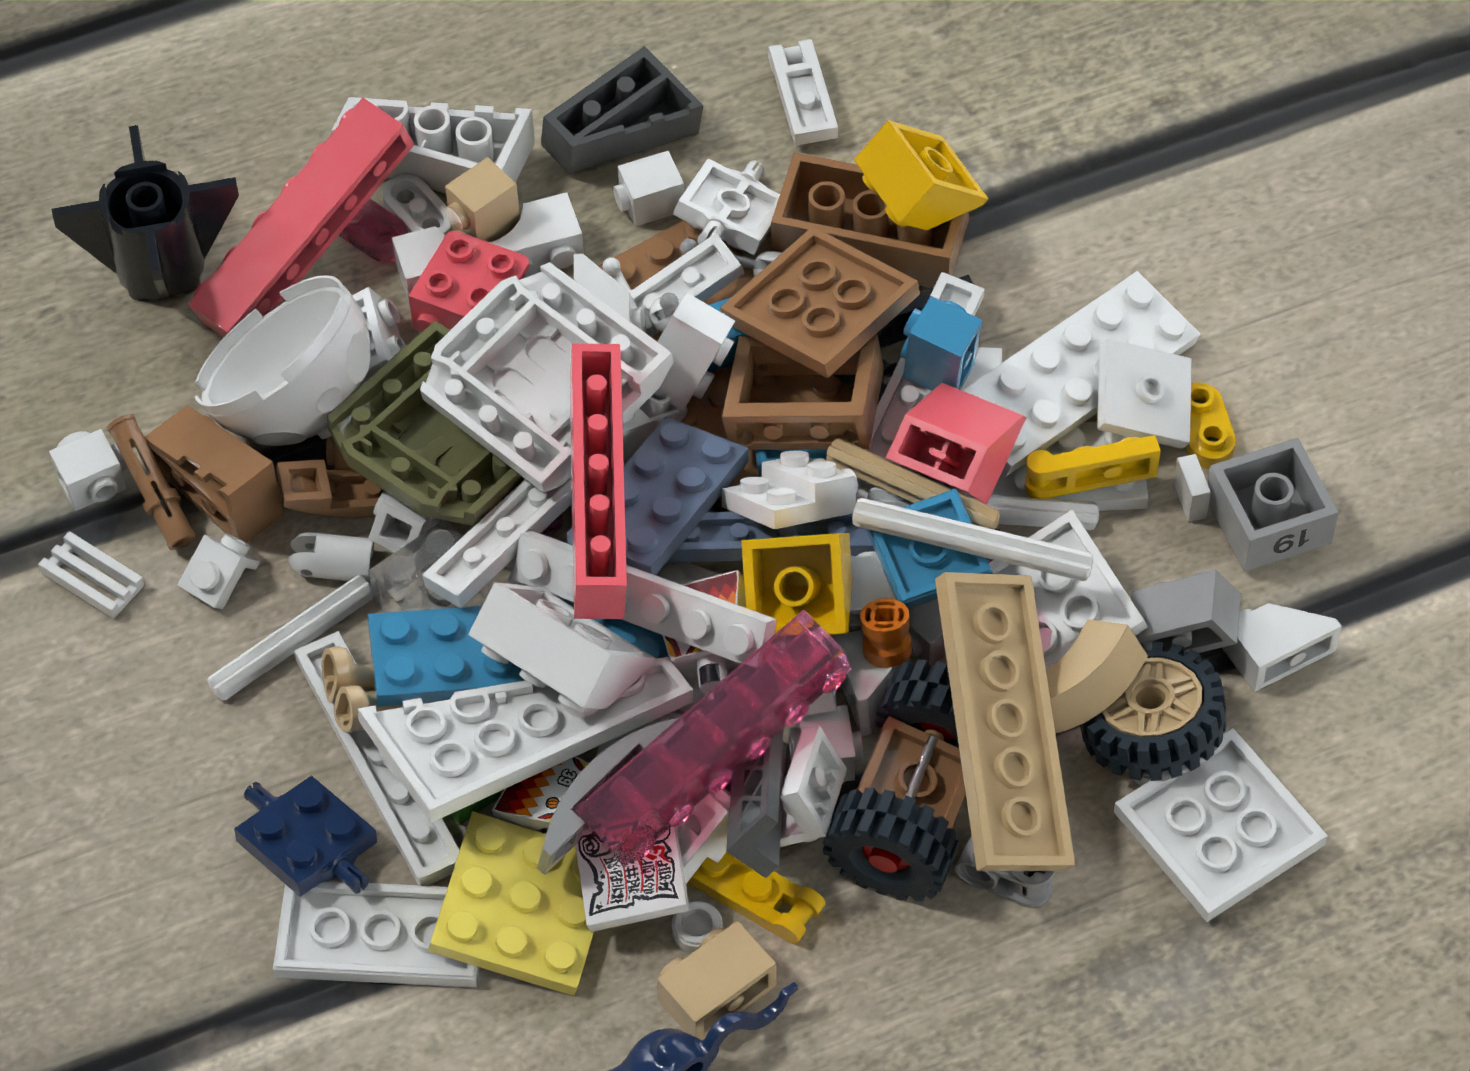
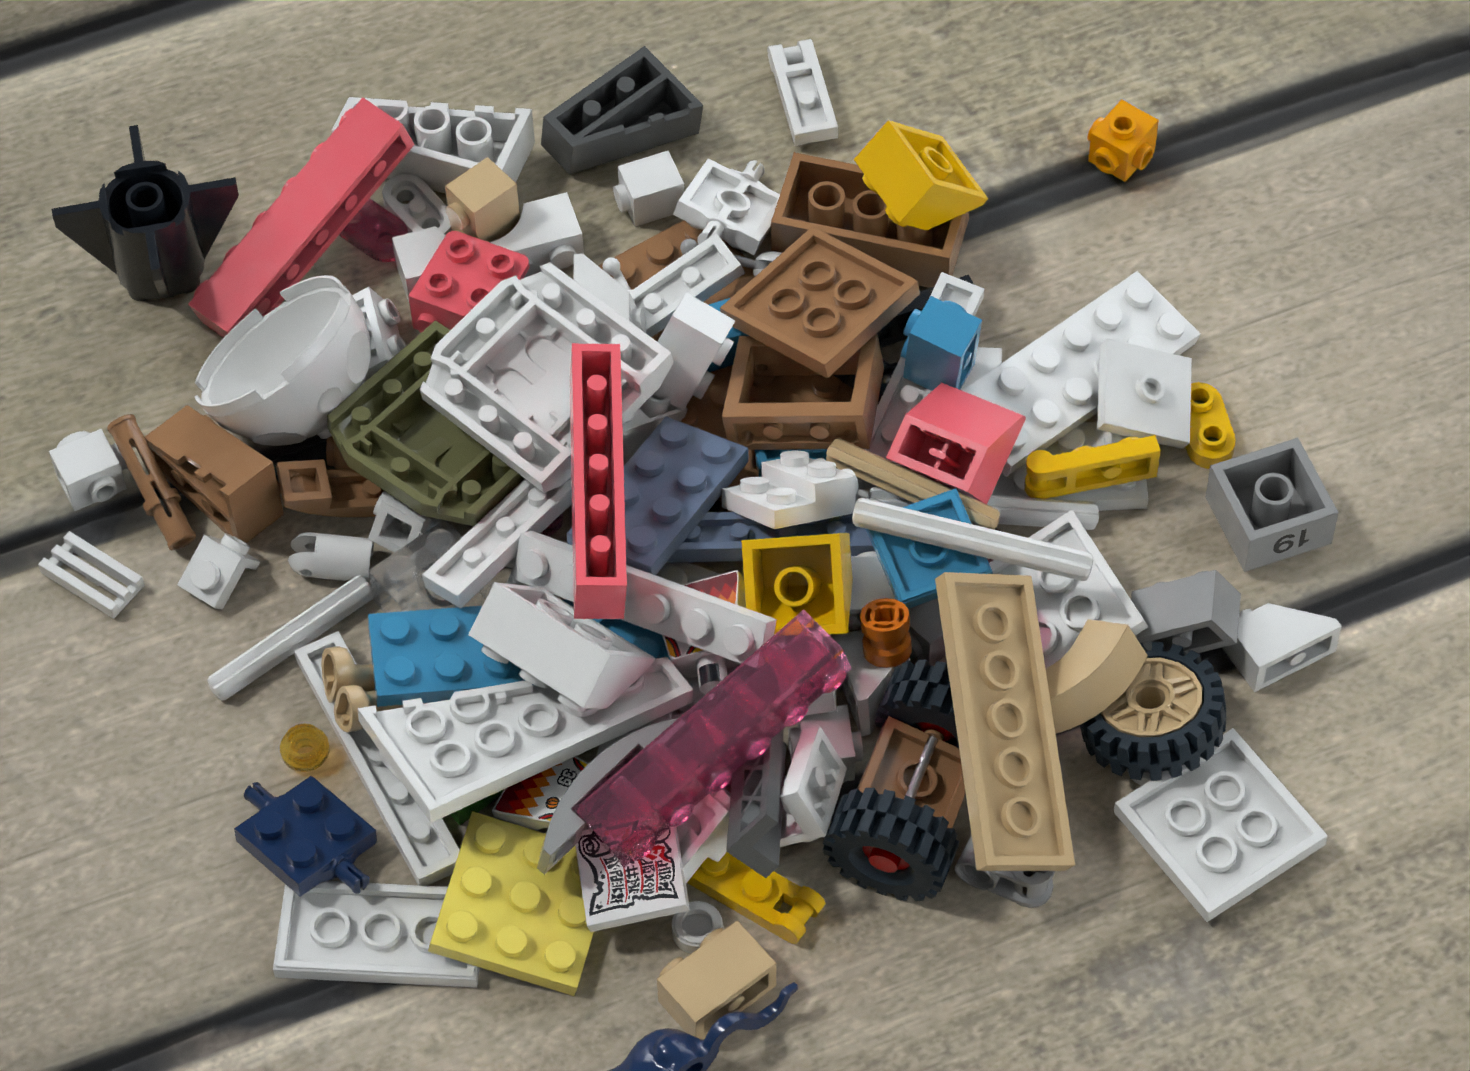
(304, 736): none -> clear yellow plate
(665, 307): hinge -> none
(1123, 140): none -> light orange brick
(1192, 487): white tile -> none

